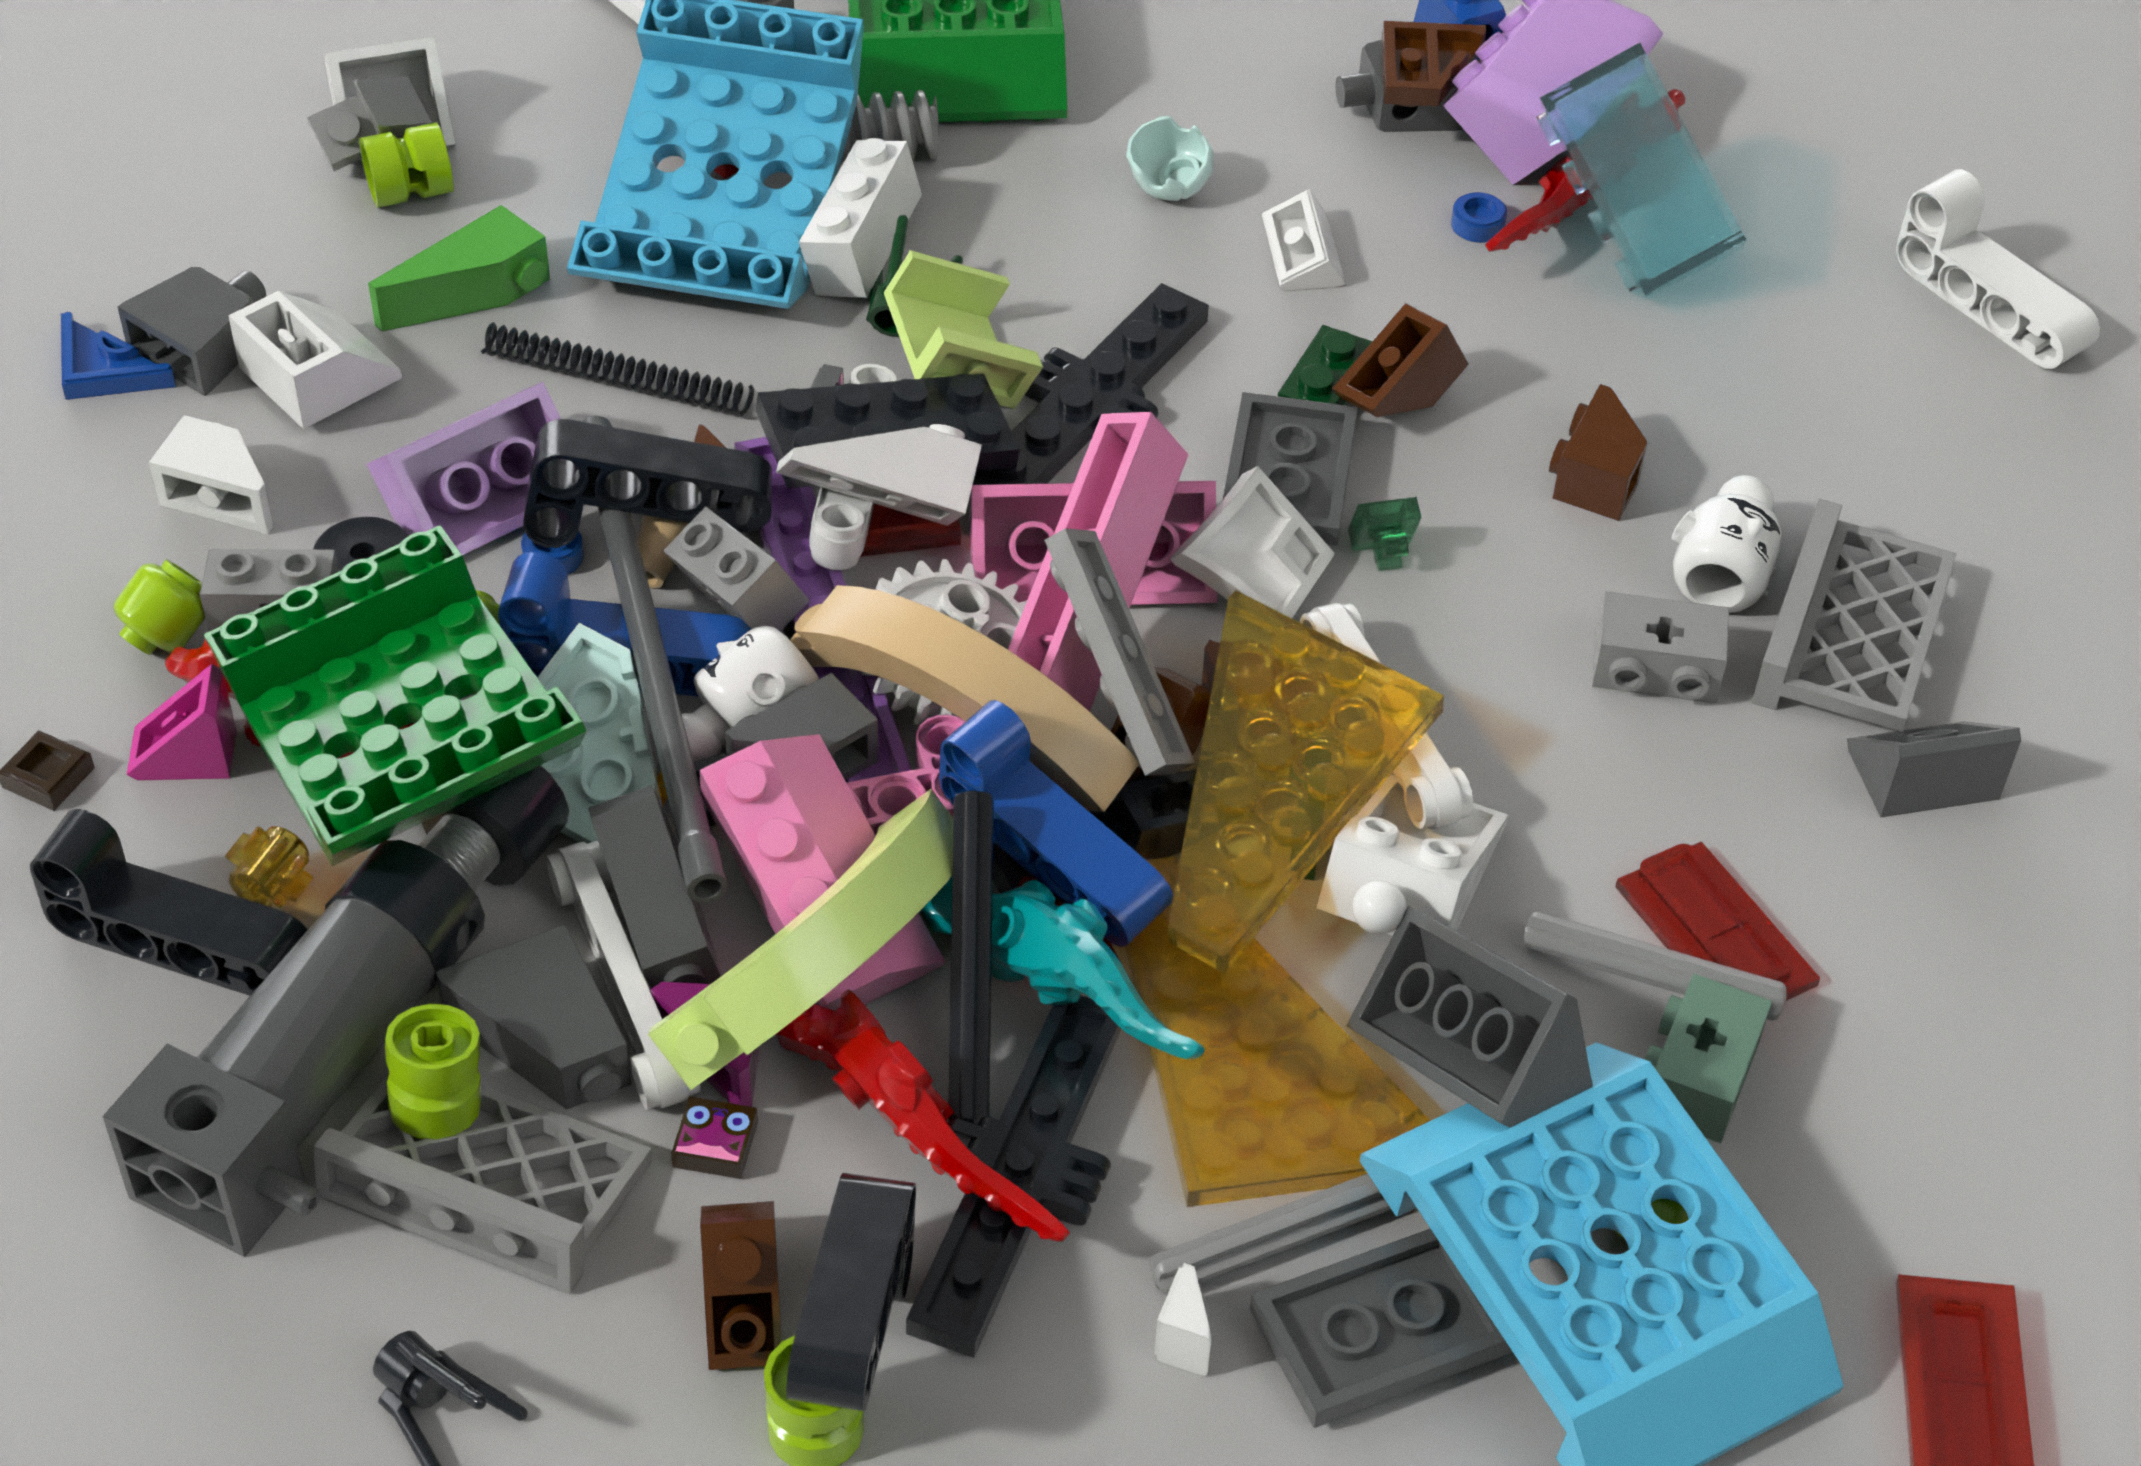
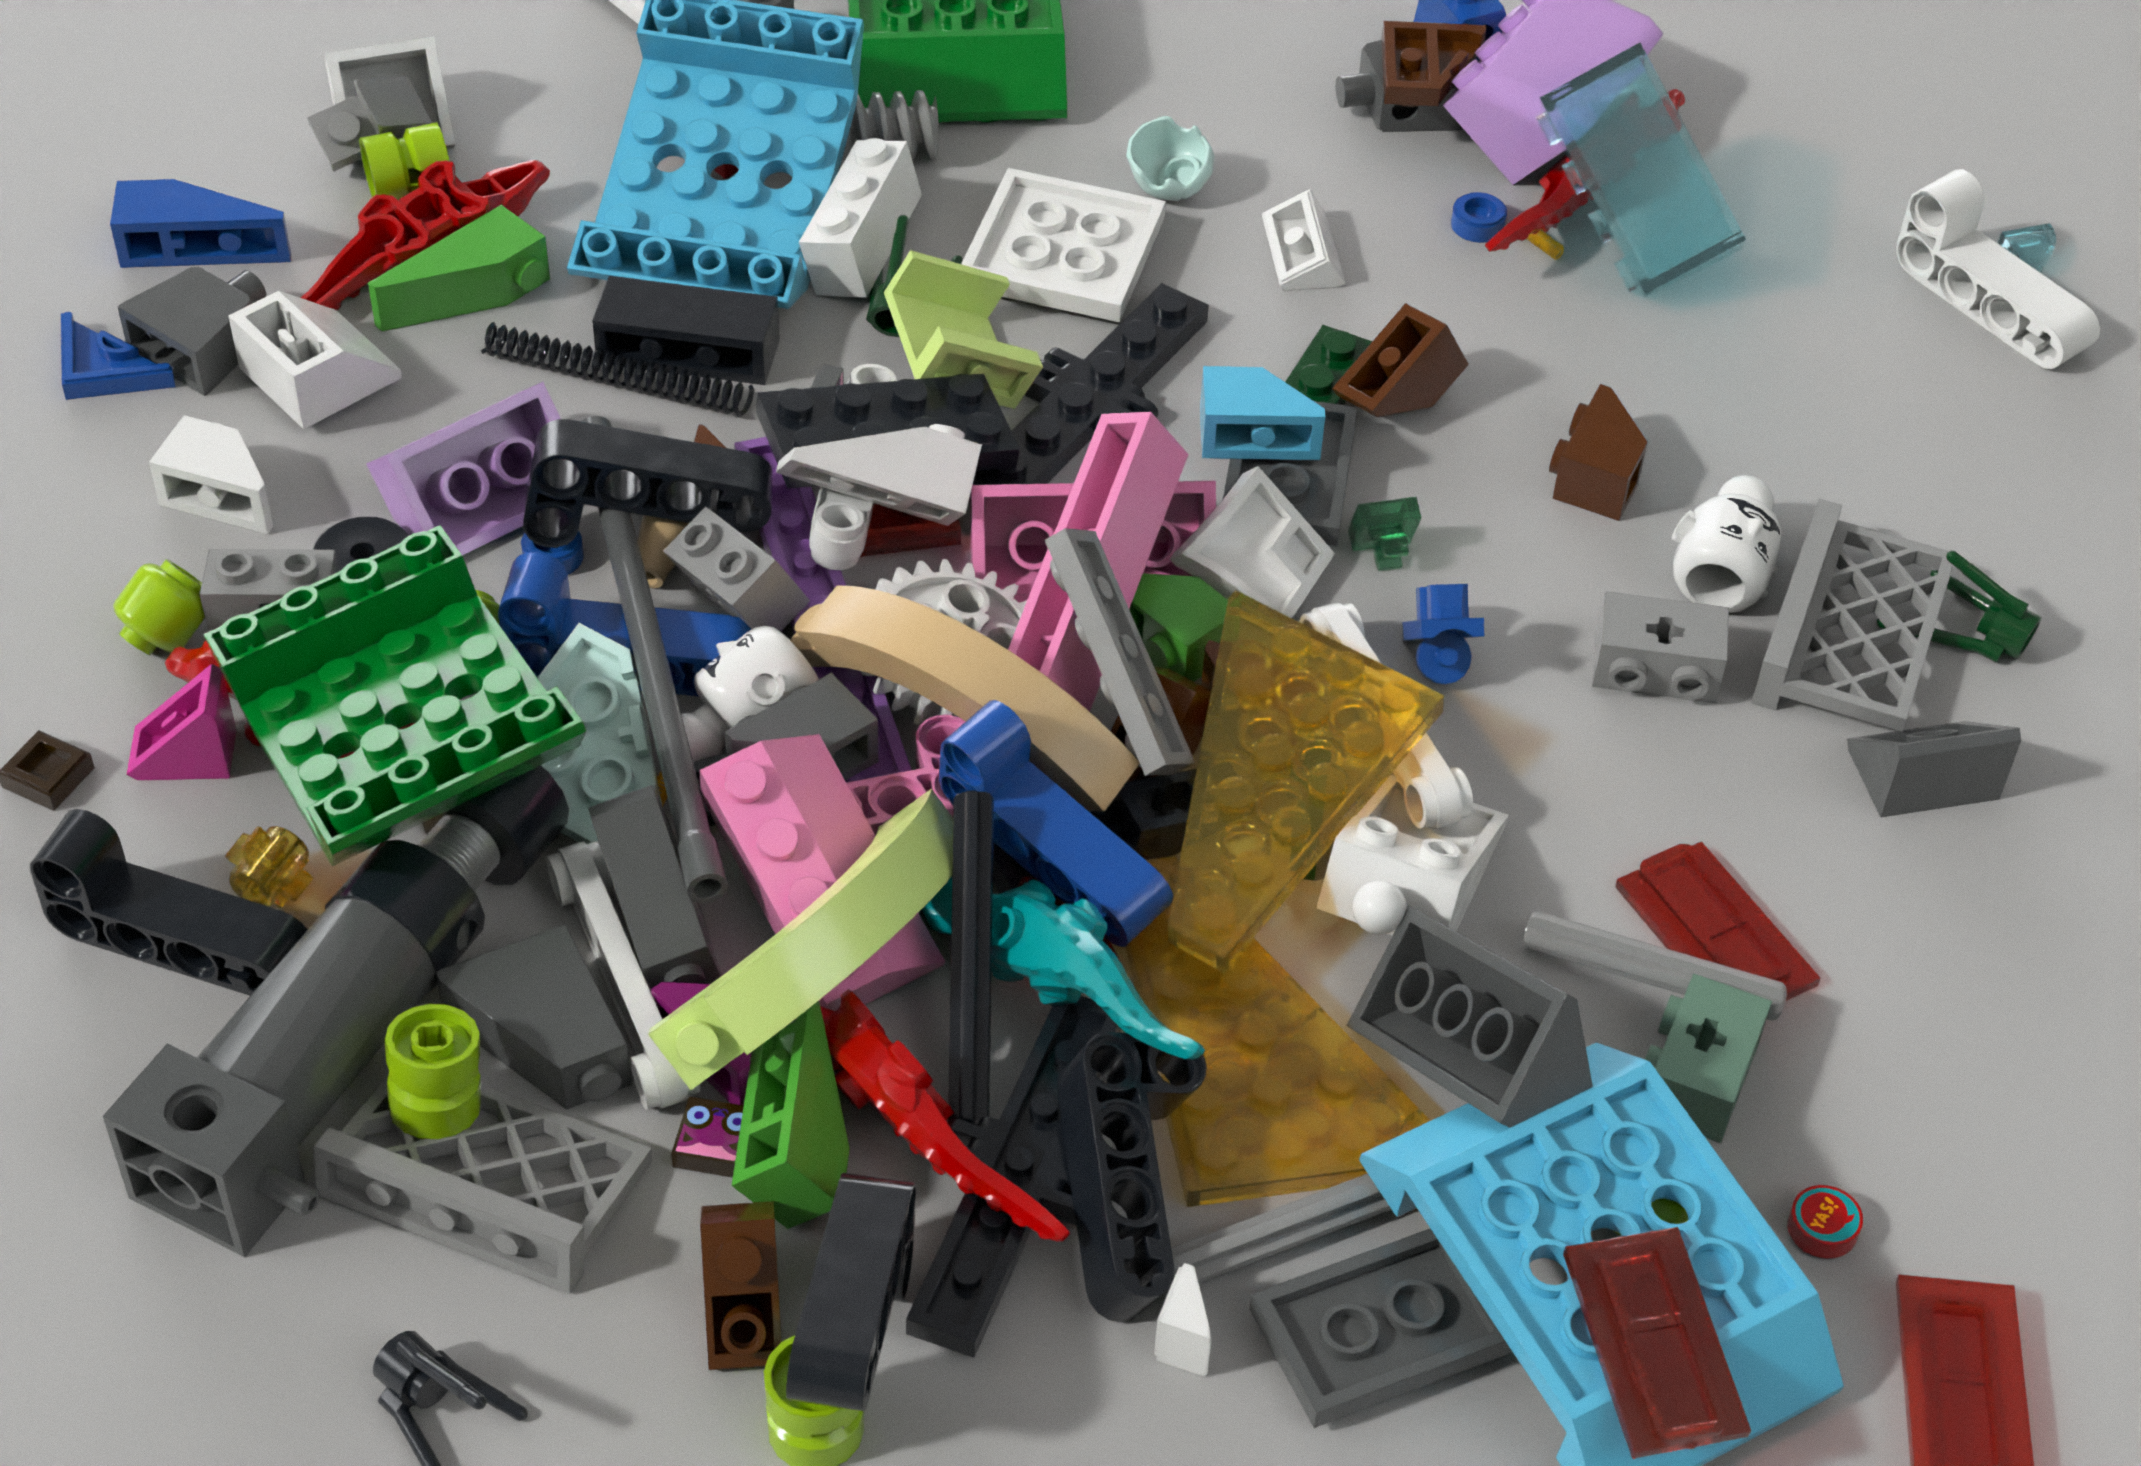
(190, 225): none -> blue slope
(404, 227): none -> red animal
(689, 328): none -> black brick
(792, 1124): none -> bright green slope
(1066, 243): none -> white plate
(1121, 1258): none -> black beam
(1177, 620): none -> bright green slope
(1257, 416): none -> medium azure slope
(1443, 626): none -> blue hips
(1537, 239): none -> yellow leg
(1656, 1342): none -> clear red piece
(1825, 1221): none -> red tile
(2005, 622): none -> dark green plant
(2030, 244): none -> clear light blue tile

